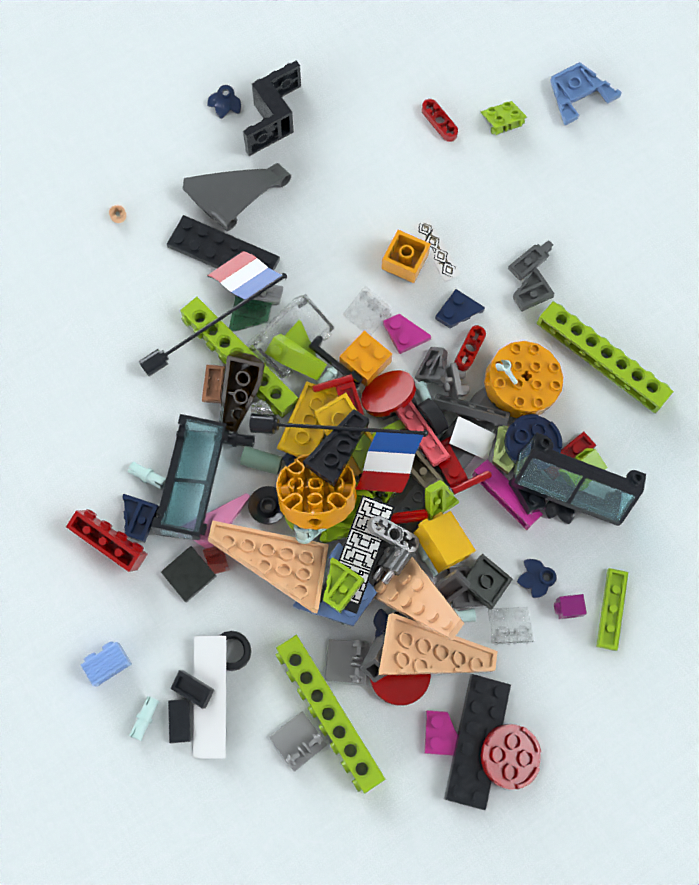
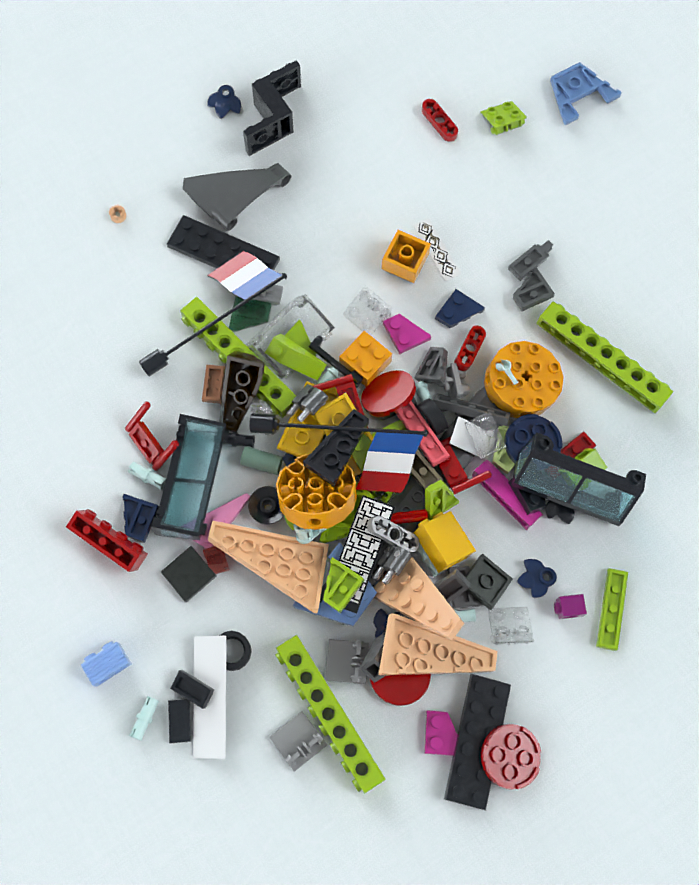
(146, 441): none -> red plate
(308, 401): none -> dark grey piece
(485, 434): none -> clear plate

